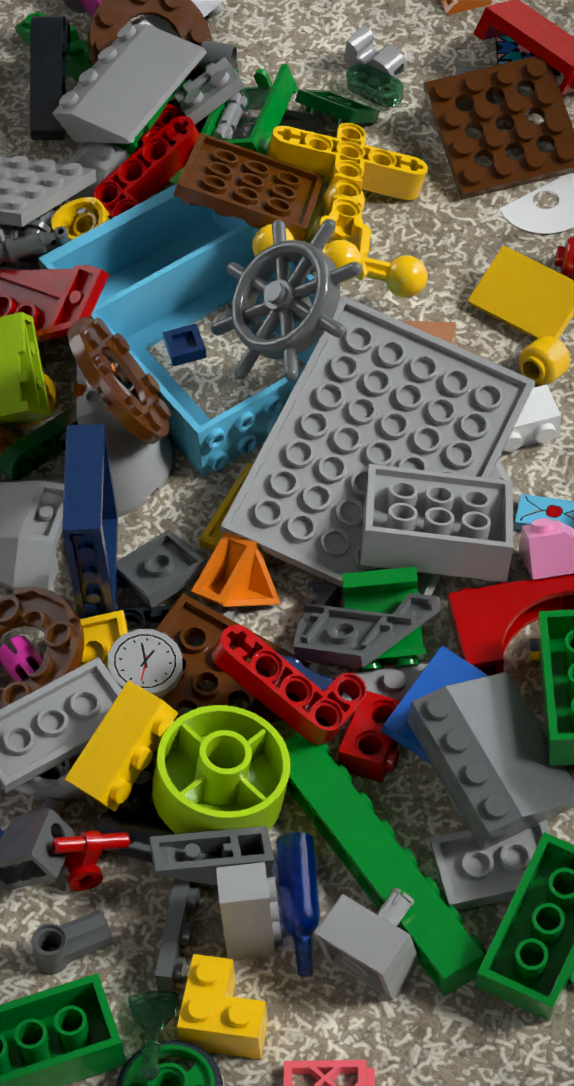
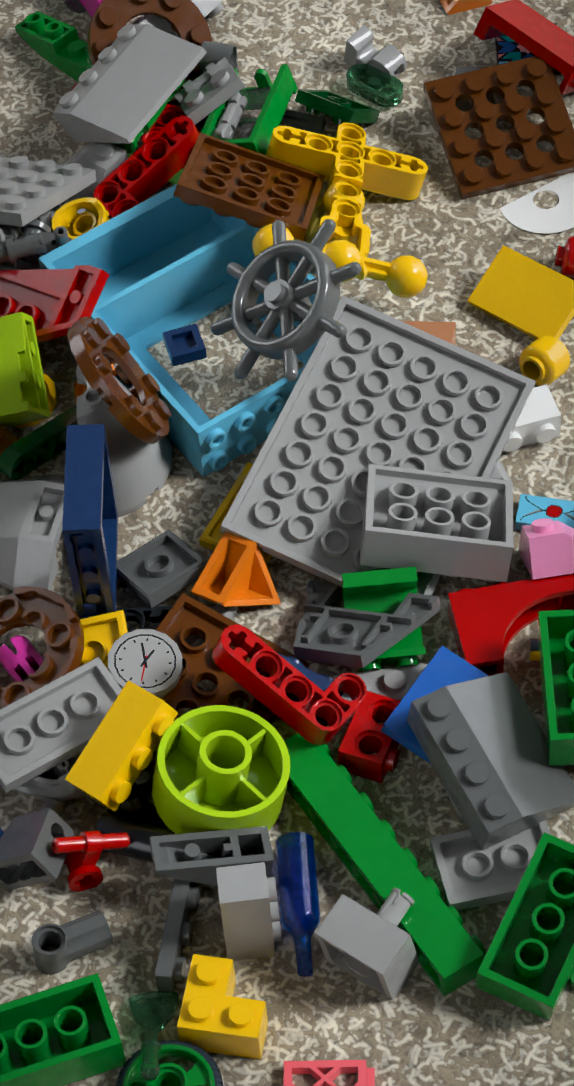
(48, 45): black beam -> none

